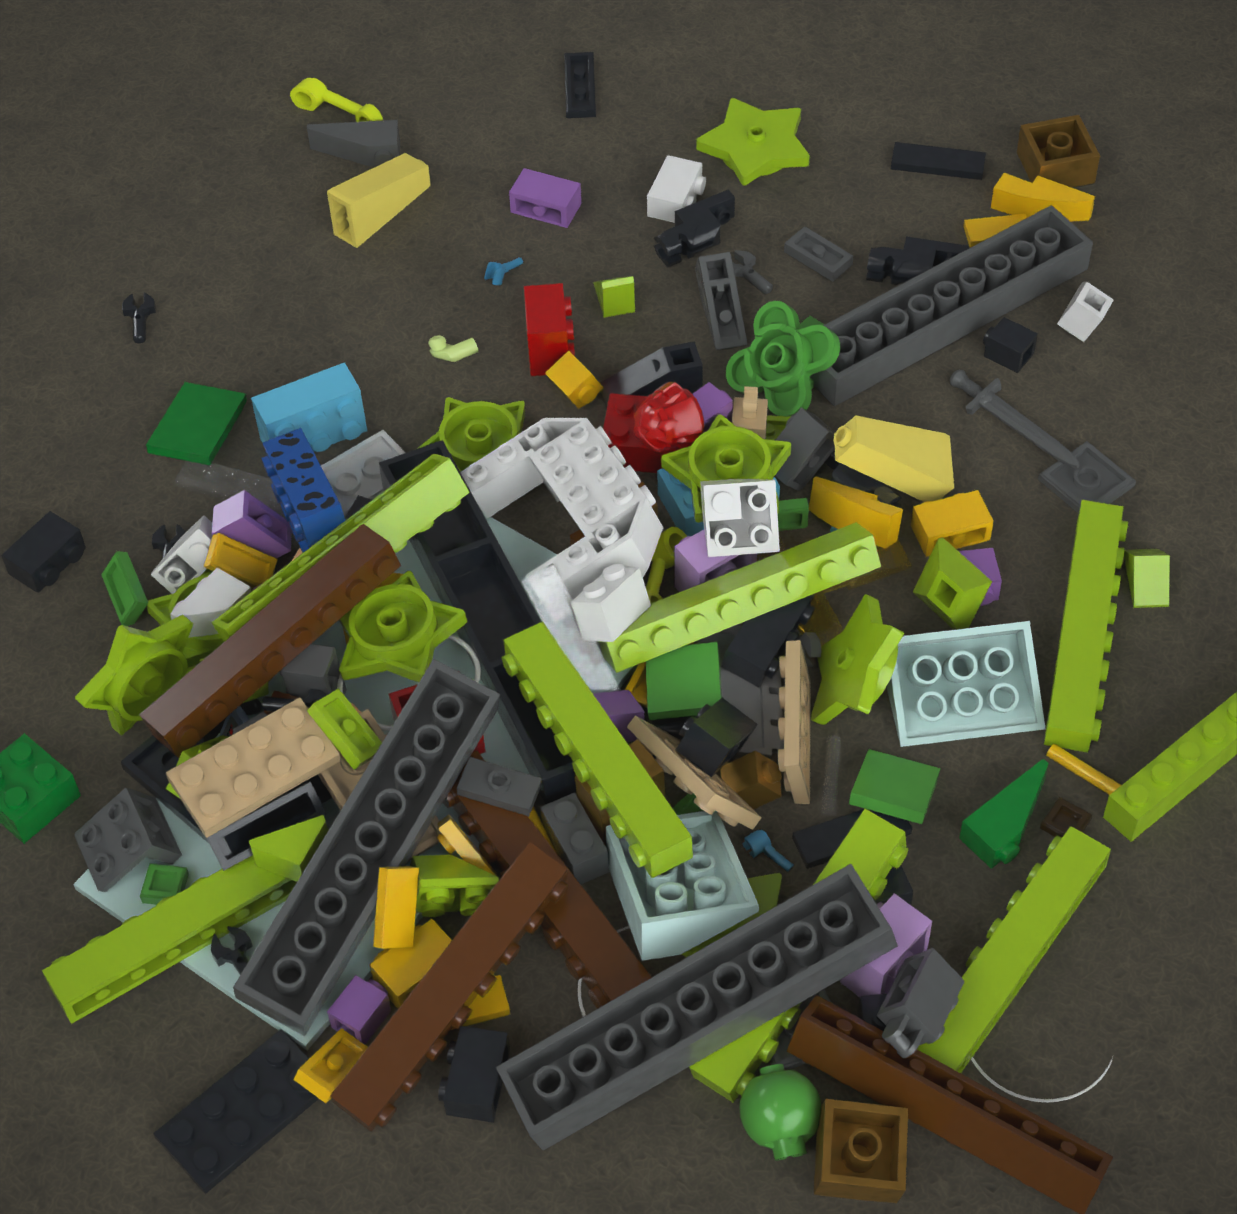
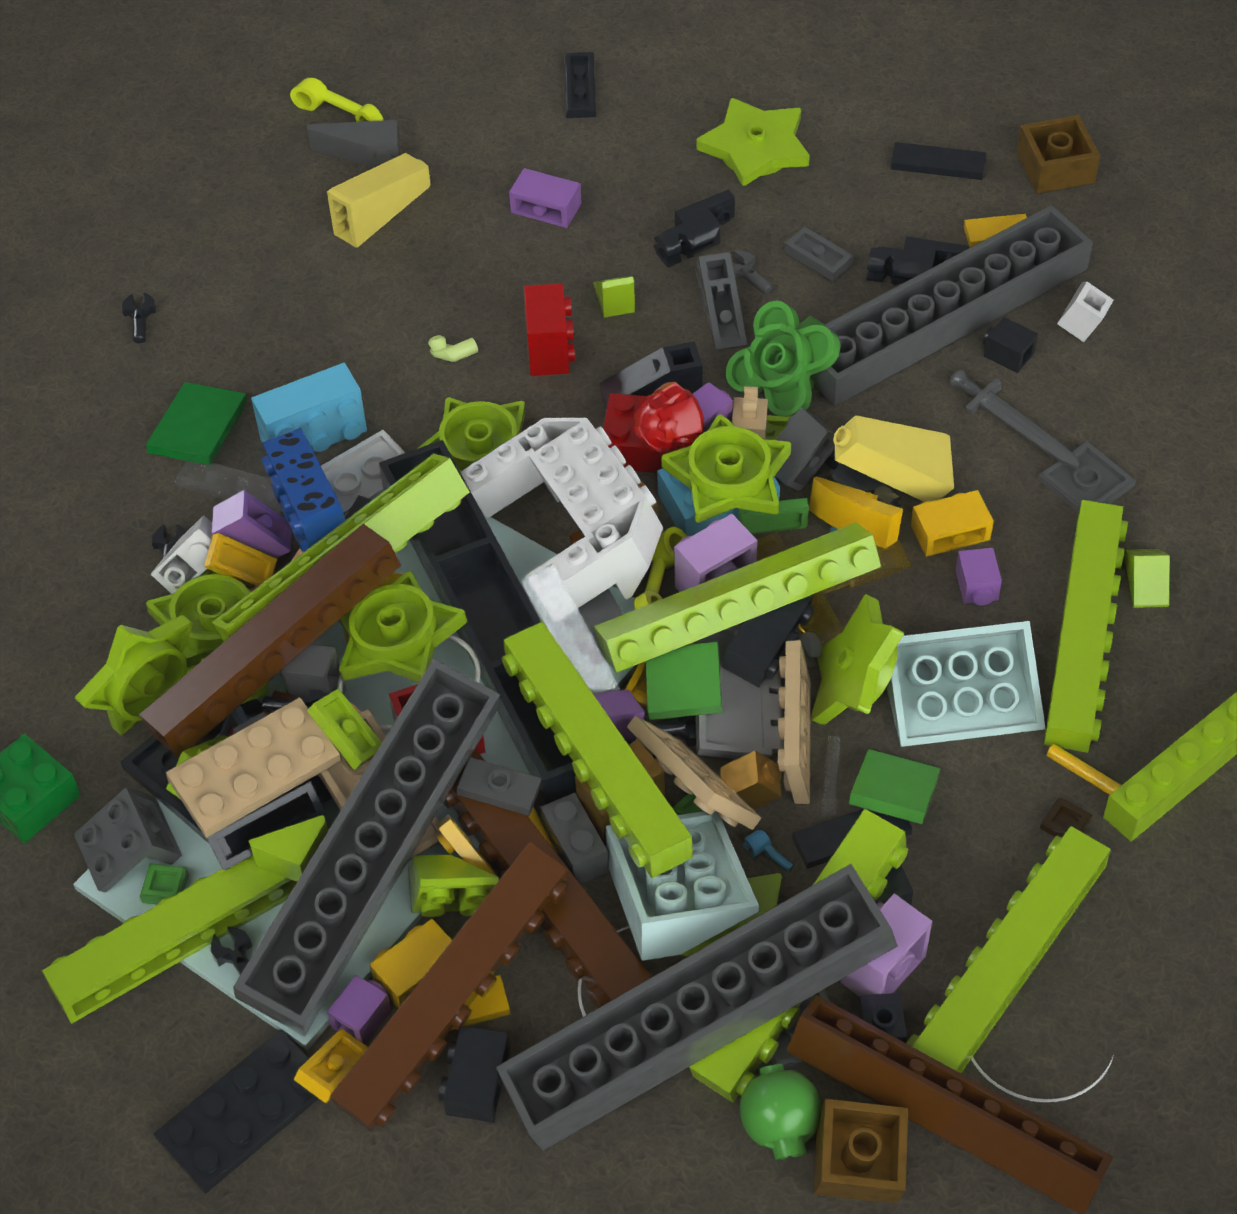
(44, 552): black brick -> none
(124, 588): bright green tile -> none
(210, 600): white slope -> none
(396, 907): yellow tile -> none
(497, 270): dark azure hand -> none
(574, 380): yellow brick -> none
(611, 603): white brick -> none
(675, 188): white brick -> none
(715, 736): black brick -> none
(740, 516): white slope -> none
(919, 1002): dark grey brick -> none
(952, 586): lime slope -> none
(1000, 823): green slope -> none
(1023, 197): yellow slope -> none

